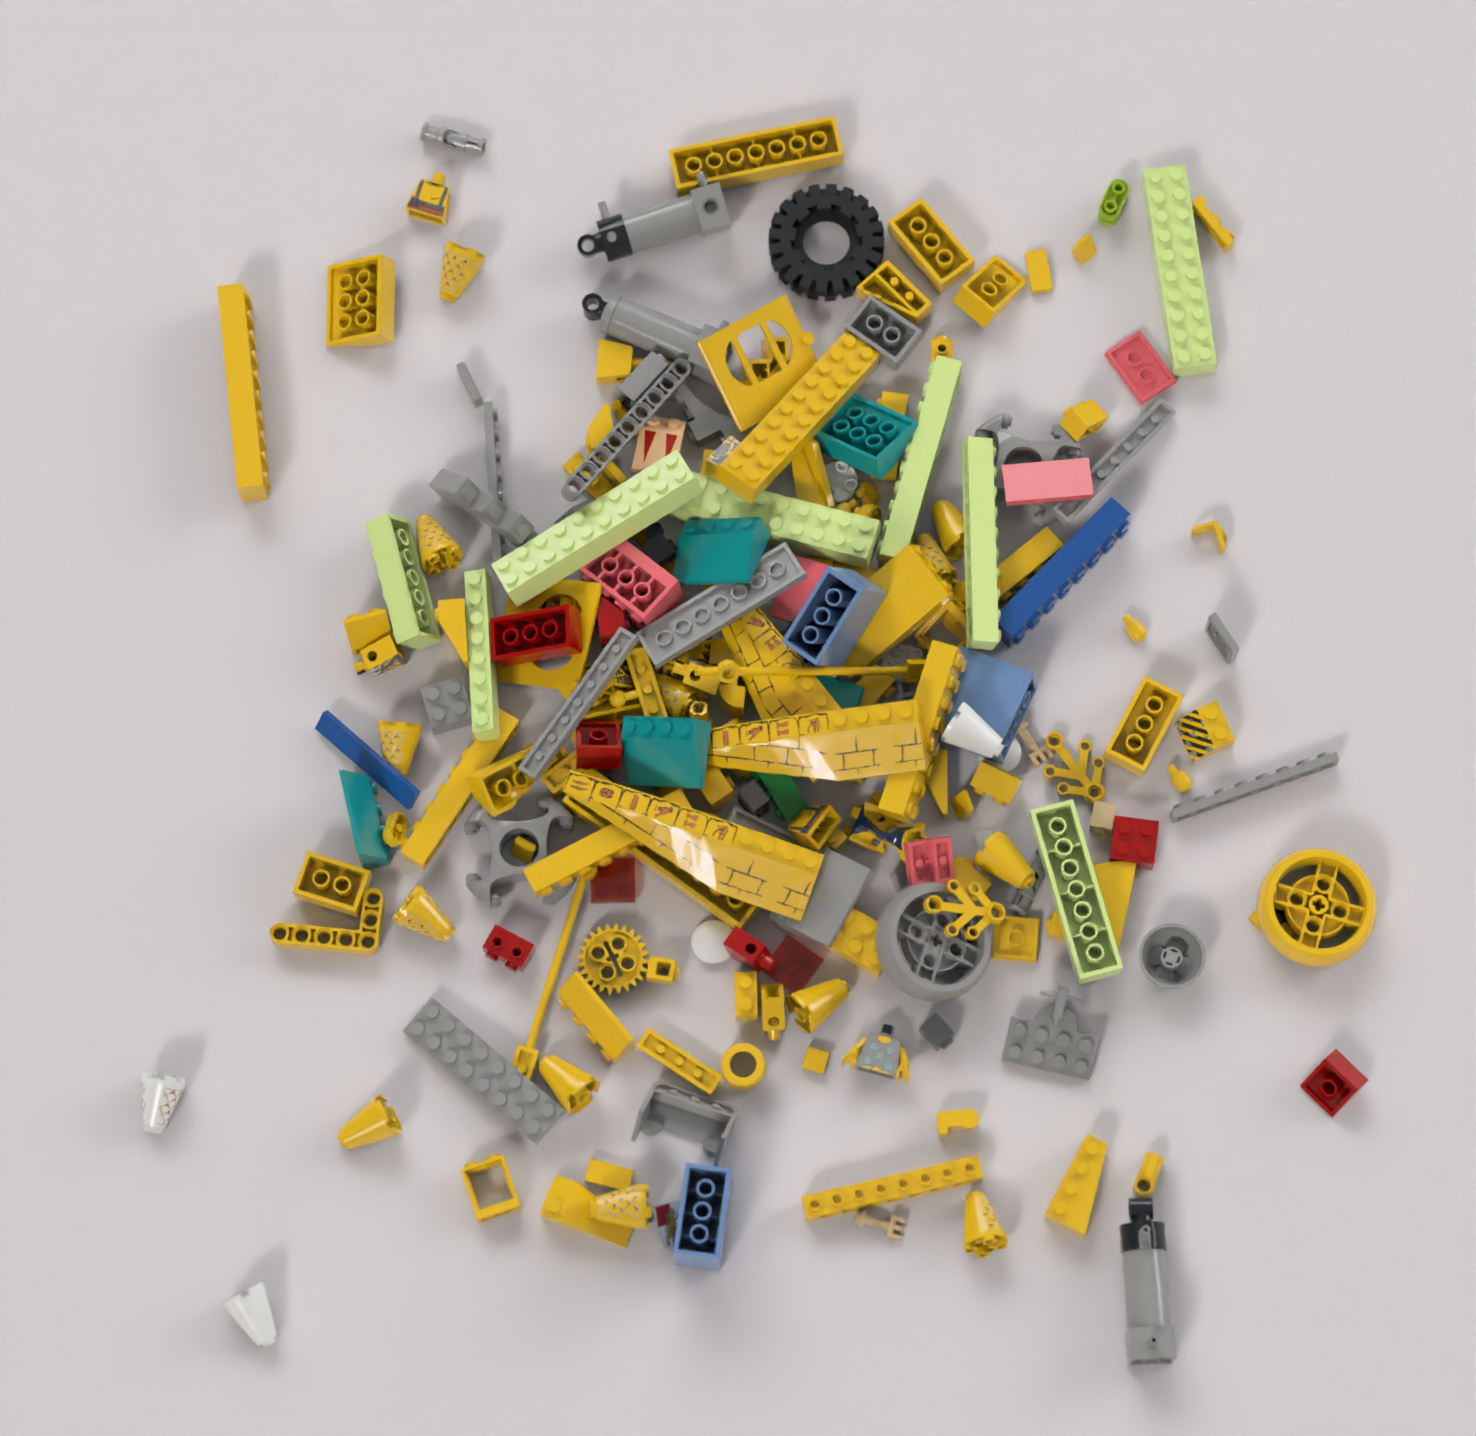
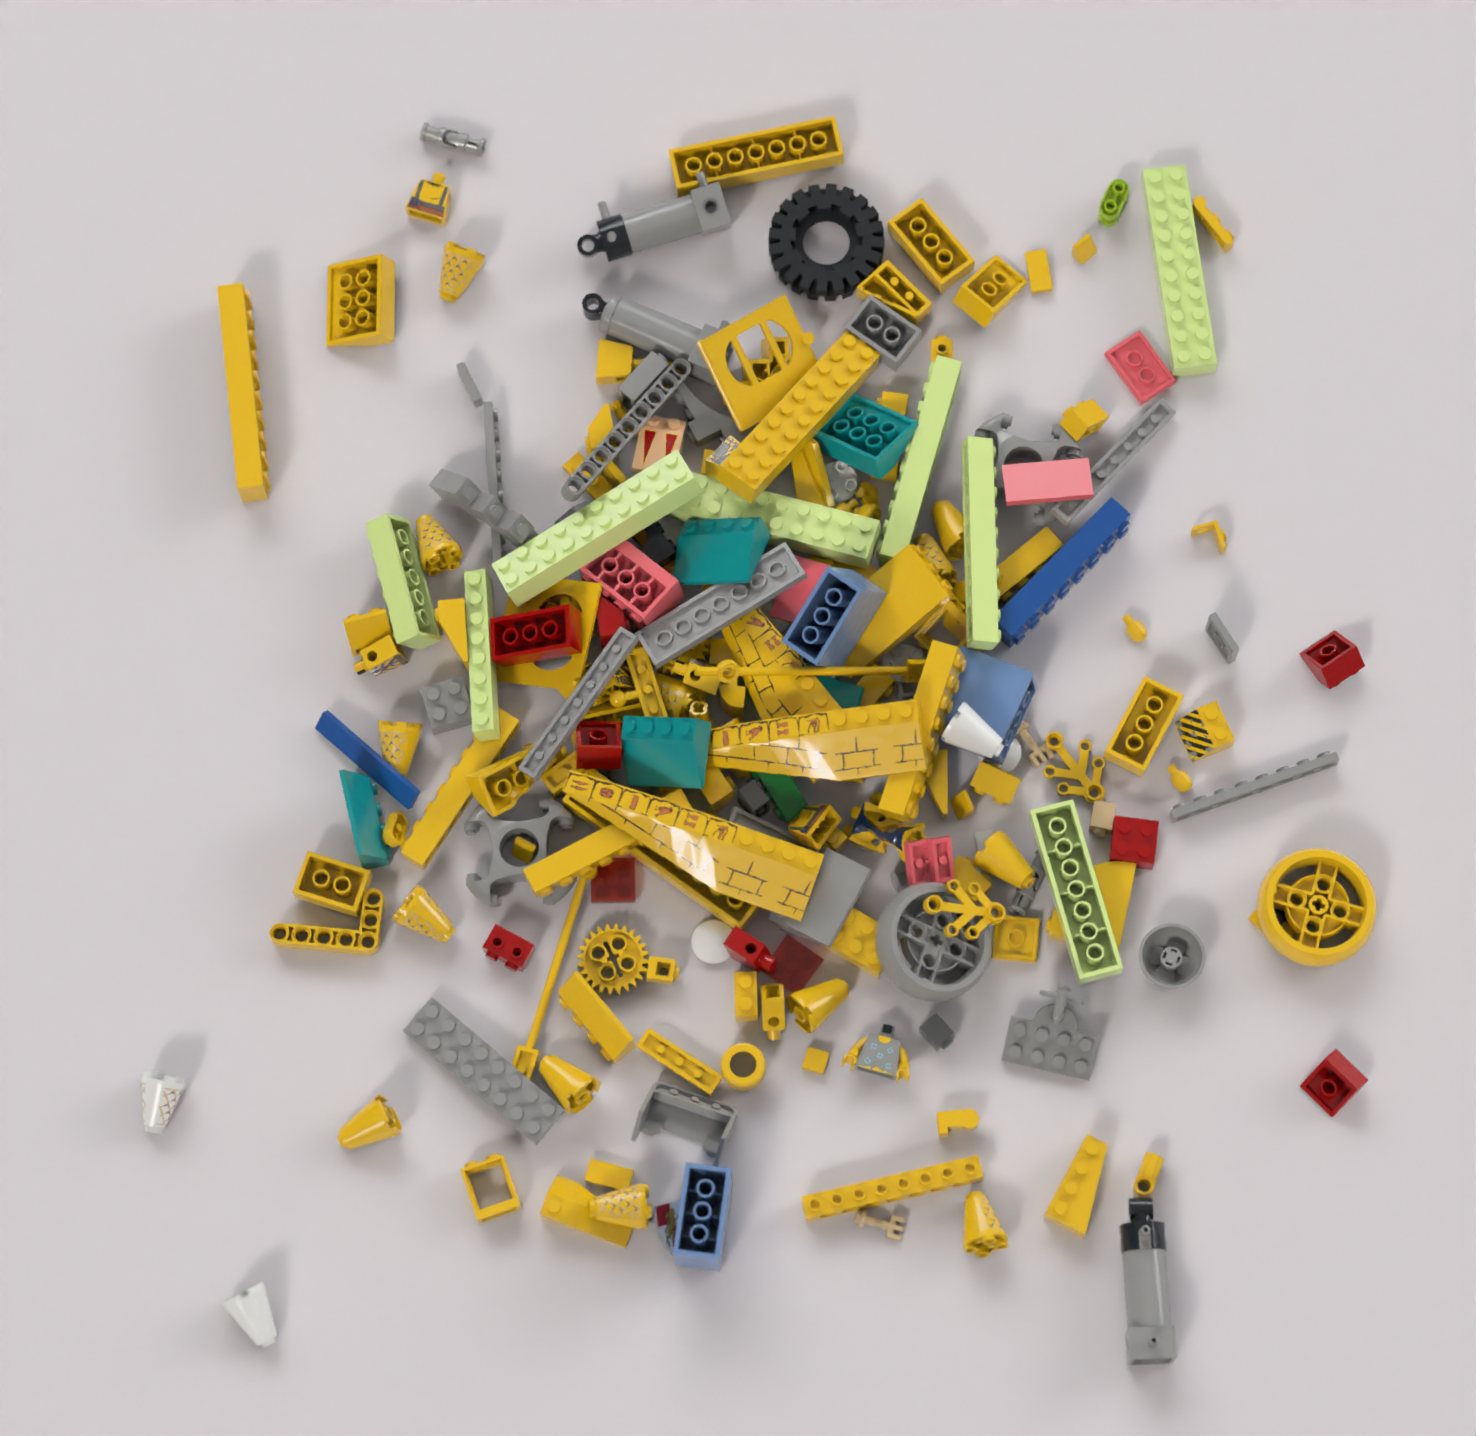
(1333, 659): none -> red slope

